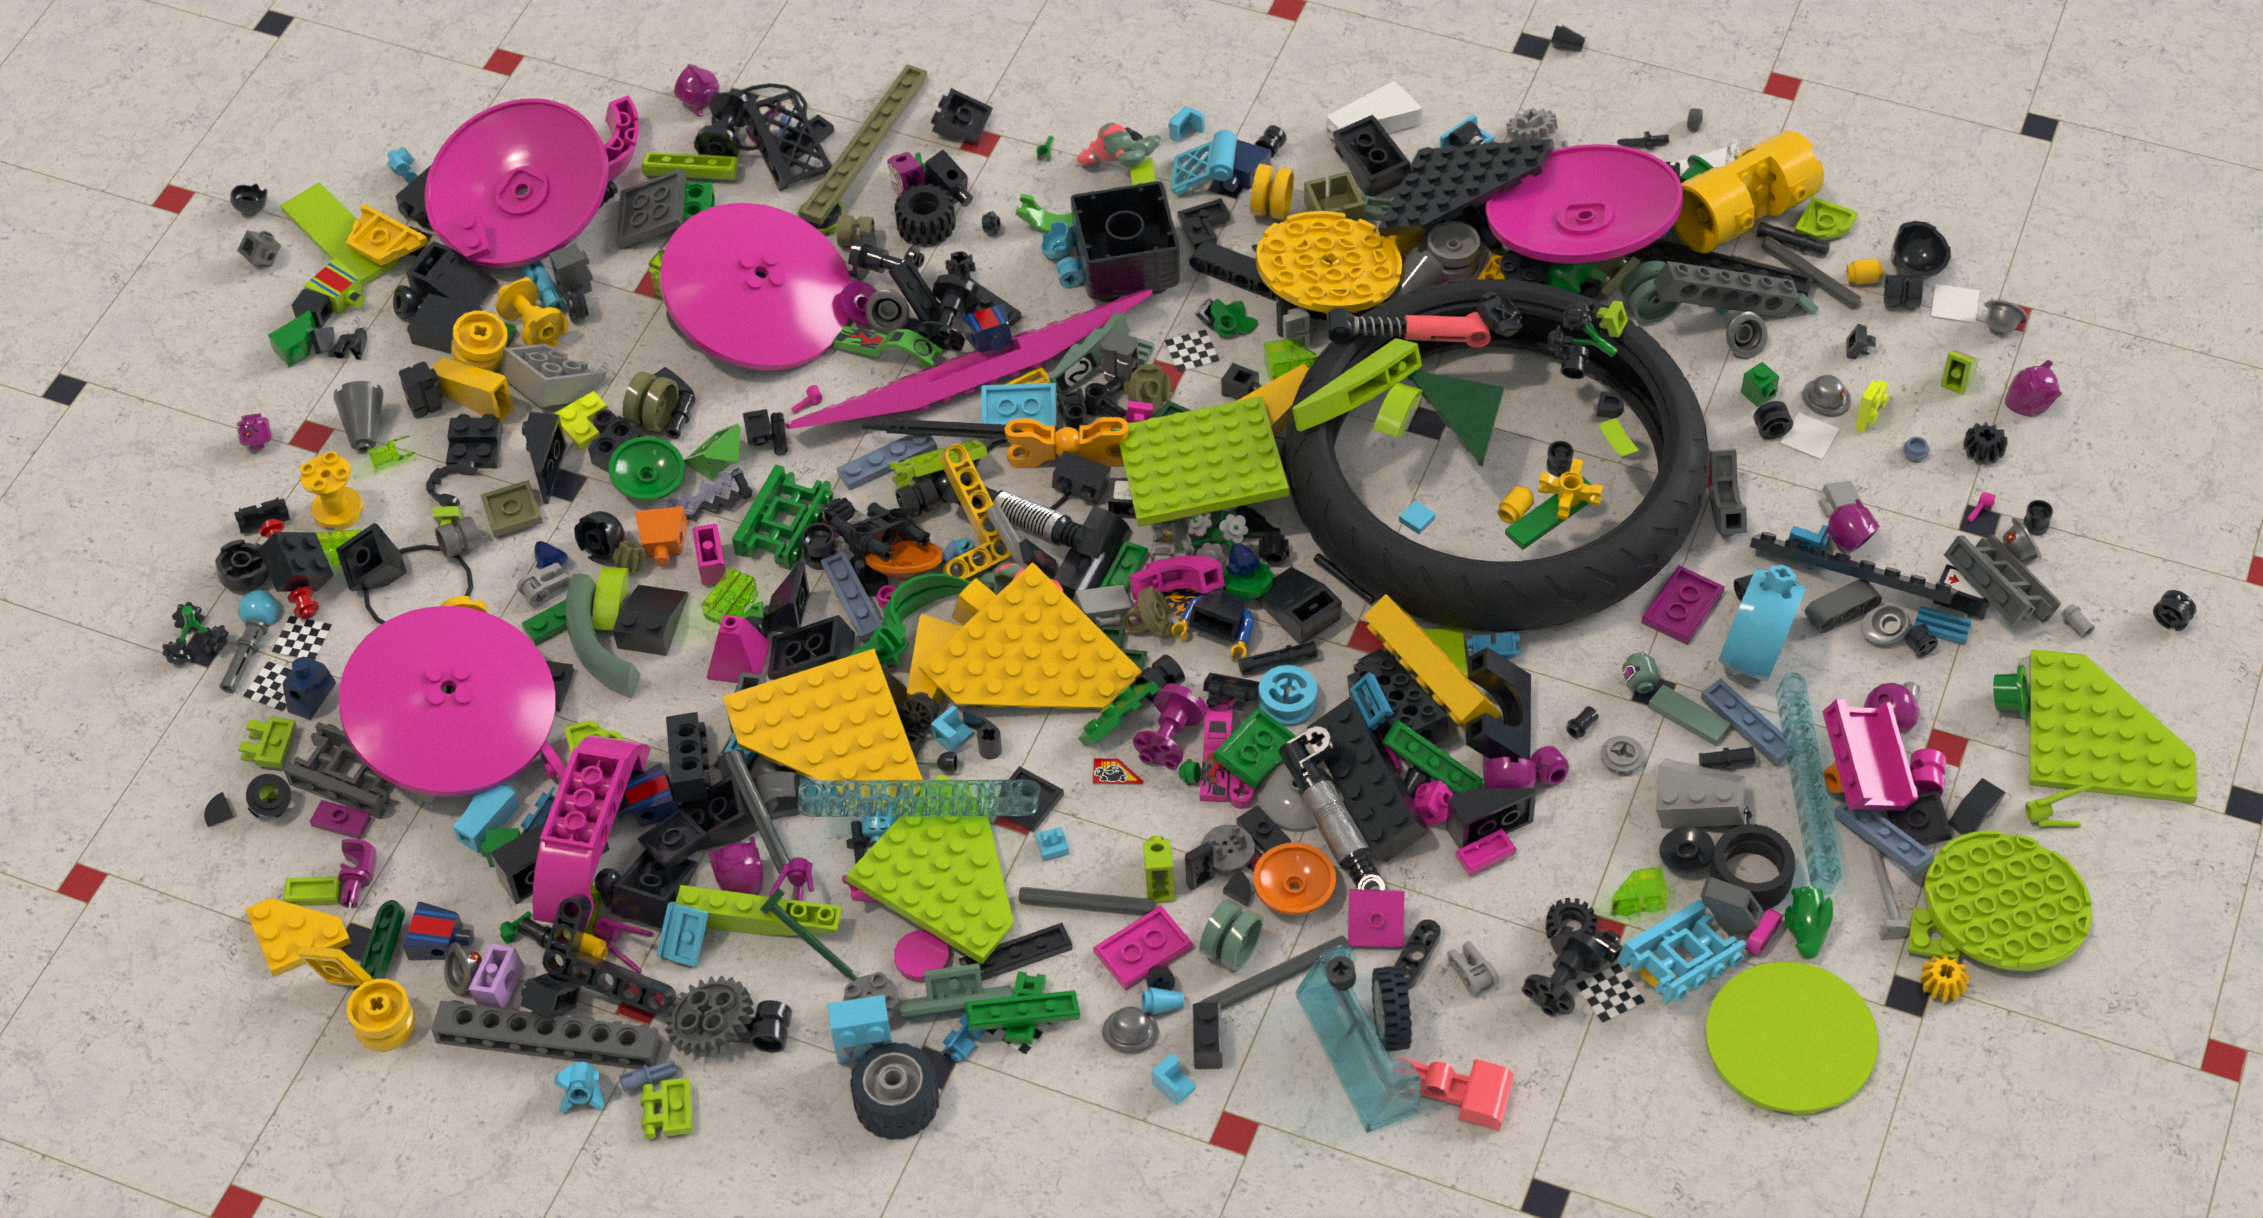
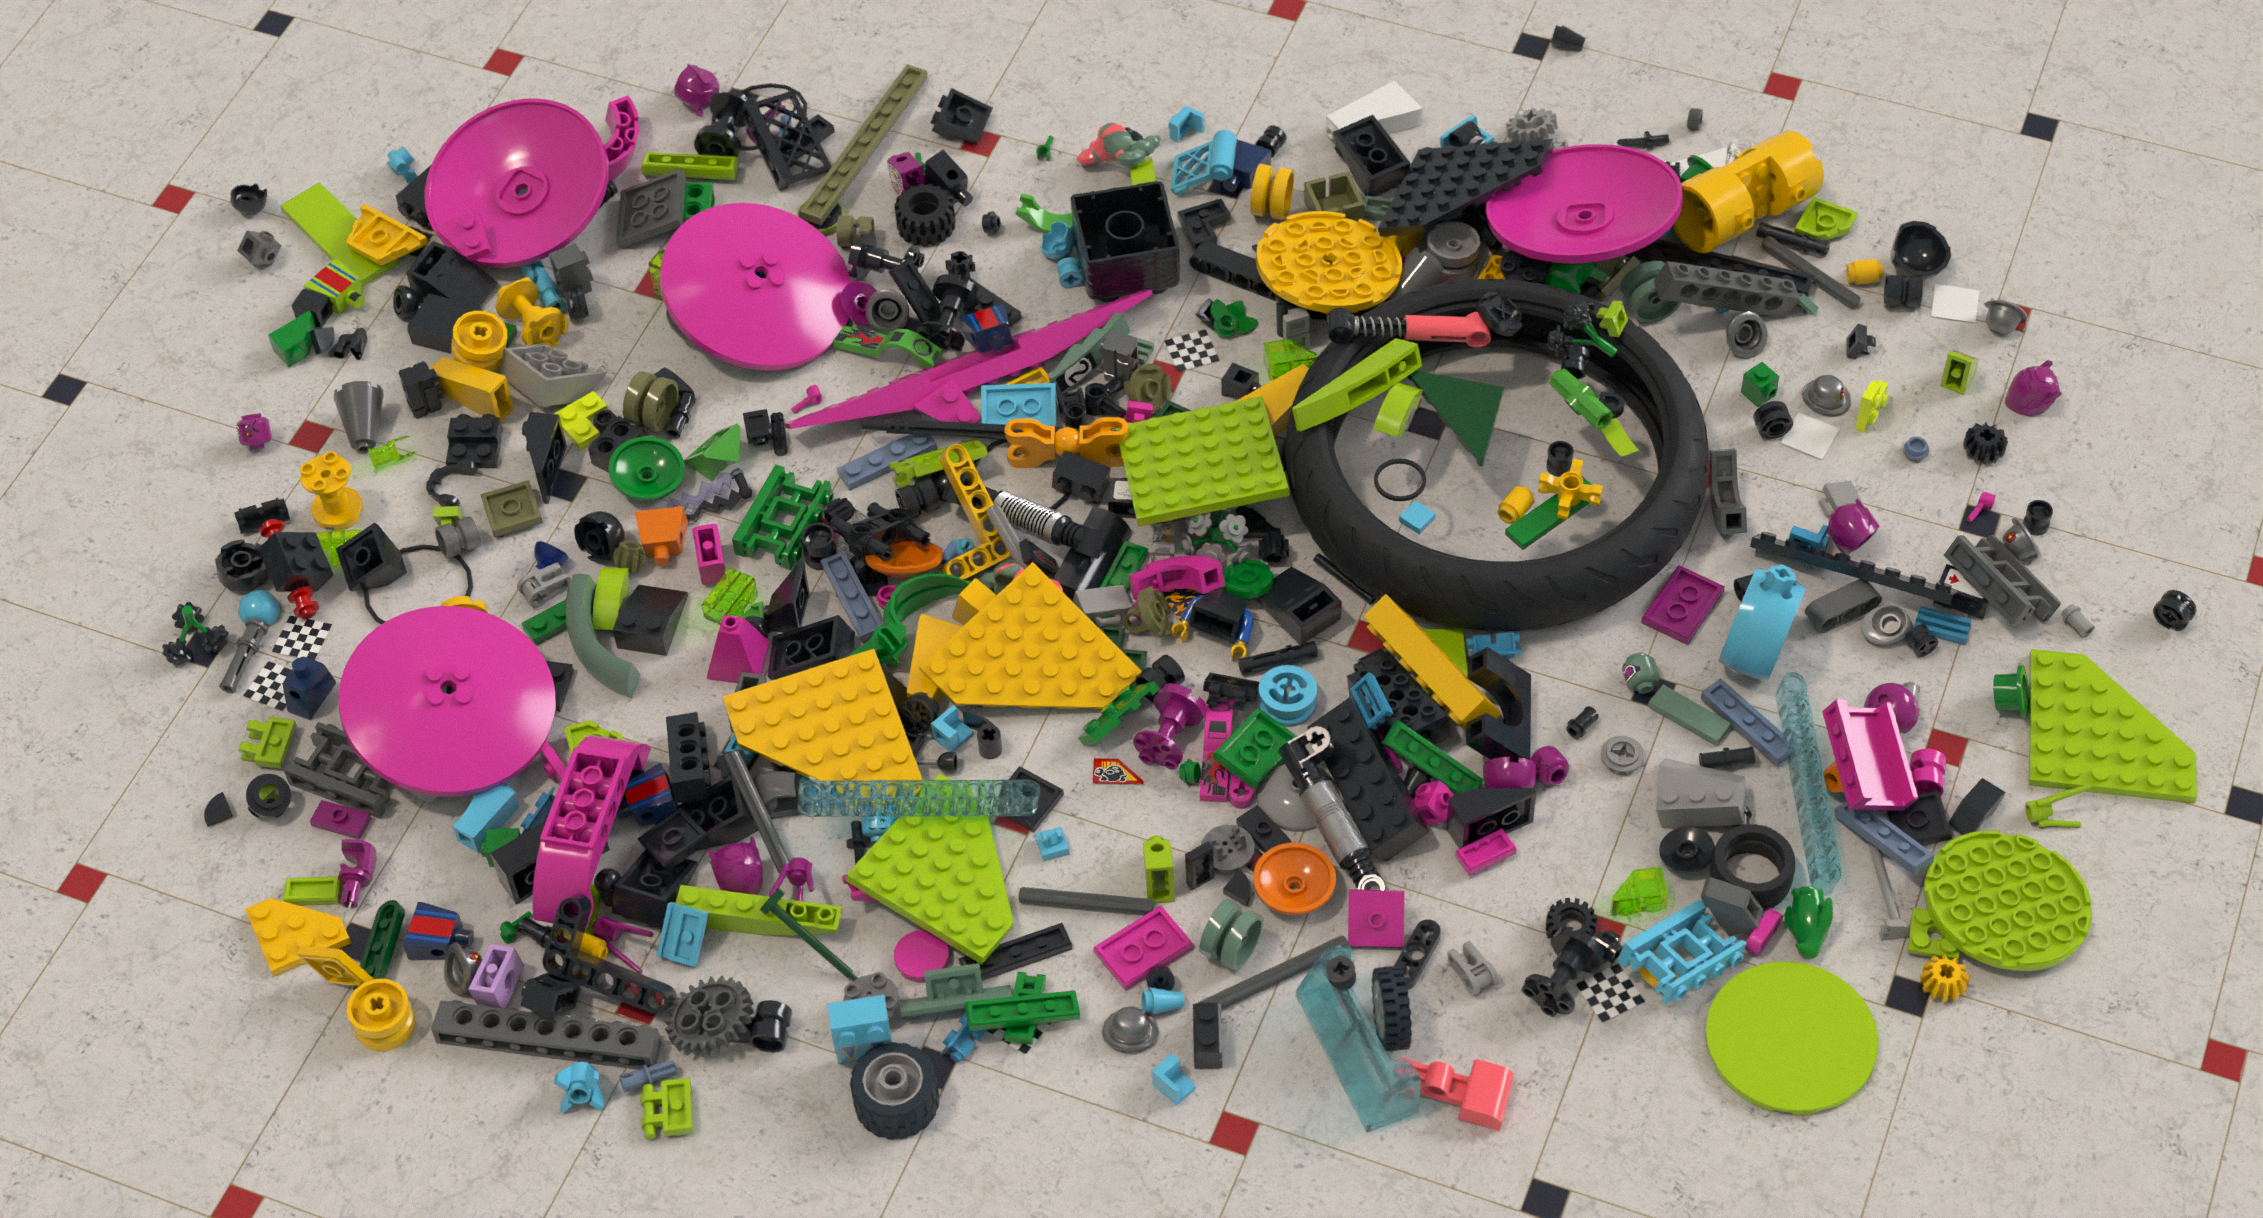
(948, 405): none -> dark pink wing
(1242, 561): clear blue brick -> none
(1400, 461): none -> black piece
(1581, 399): none -> bright green piece

